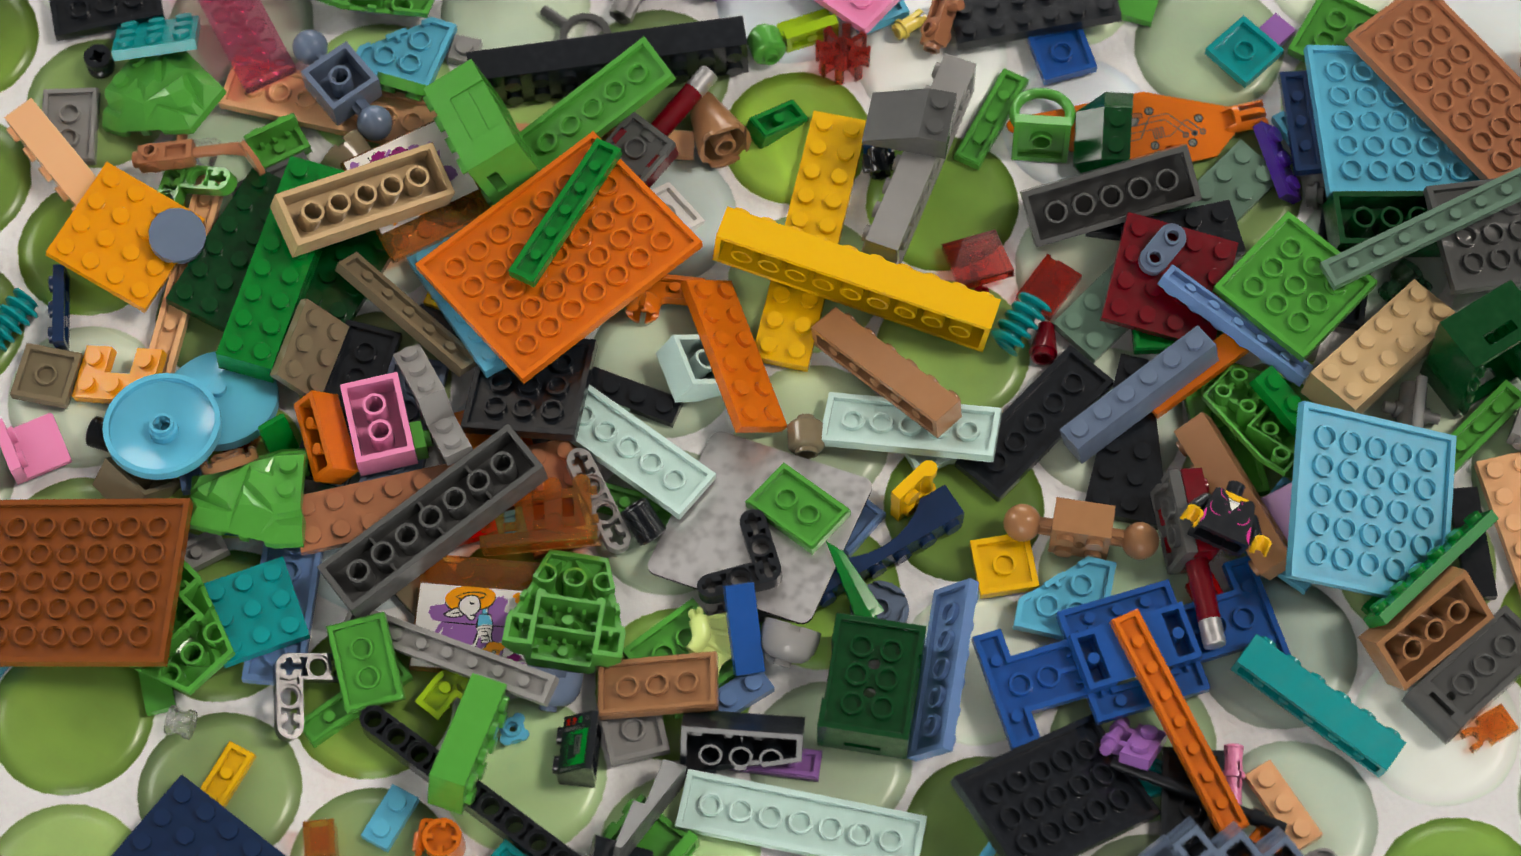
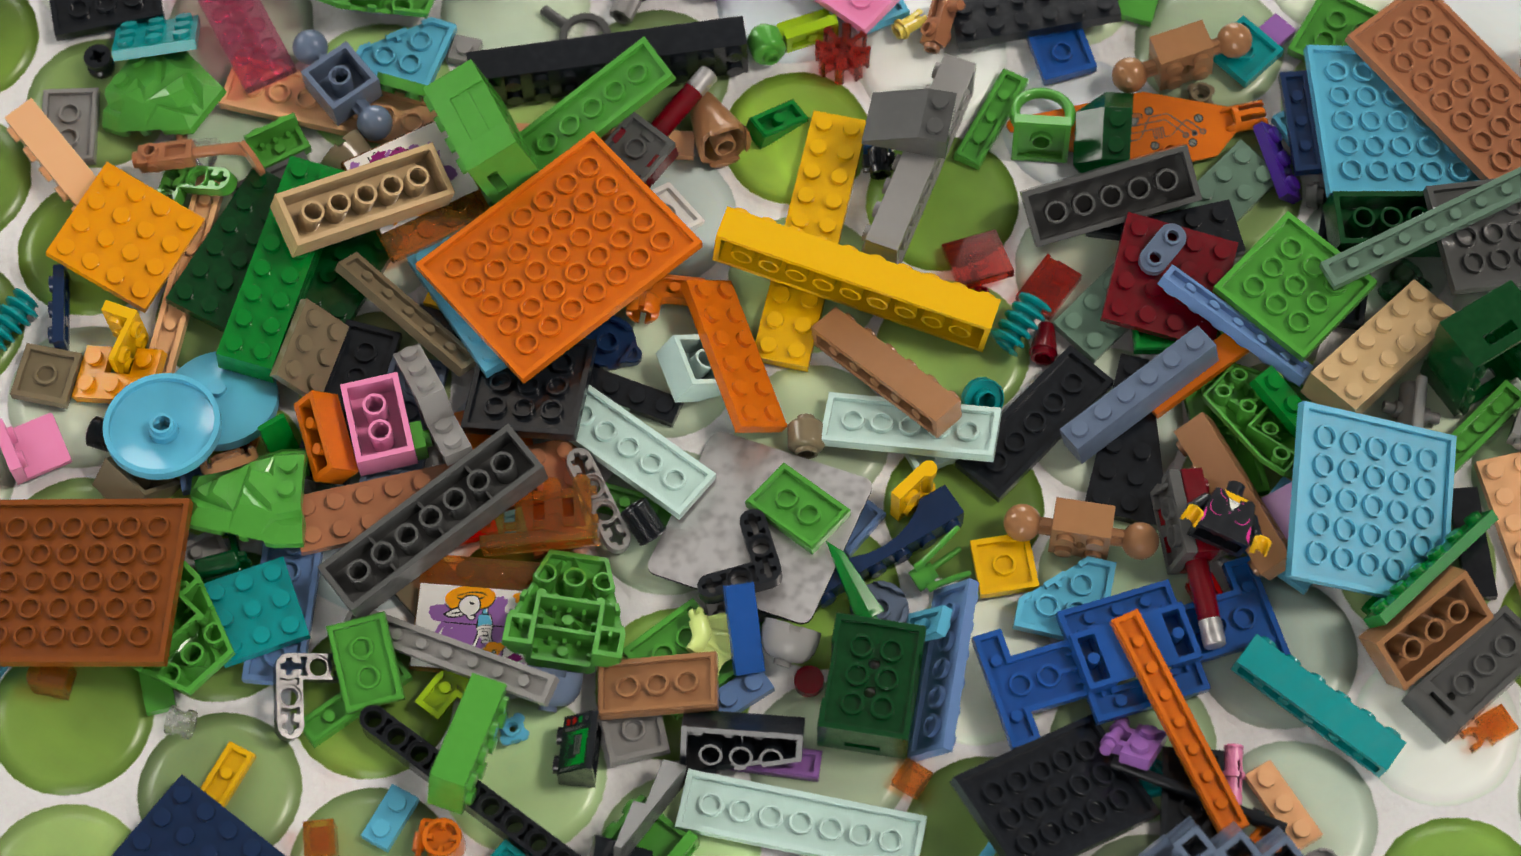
(52, 681): none -> clear orange brick
(130, 335): none -> yellow bracket
(177, 236): sand blue tile -> none
(223, 563): none -> dark green piece
(565, 212): green plate -> none
(615, 345): none -> dark blue tile
(809, 681): none -> dark red tile
(912, 778): none -> clear orange tile
(925, 574): none -> bright green plant
(935, 619): none -> medium azure plate
(983, 392): none -> teal plate
(1181, 56): none -> medium nougat brick
(1203, 89): none -> dark tan plate

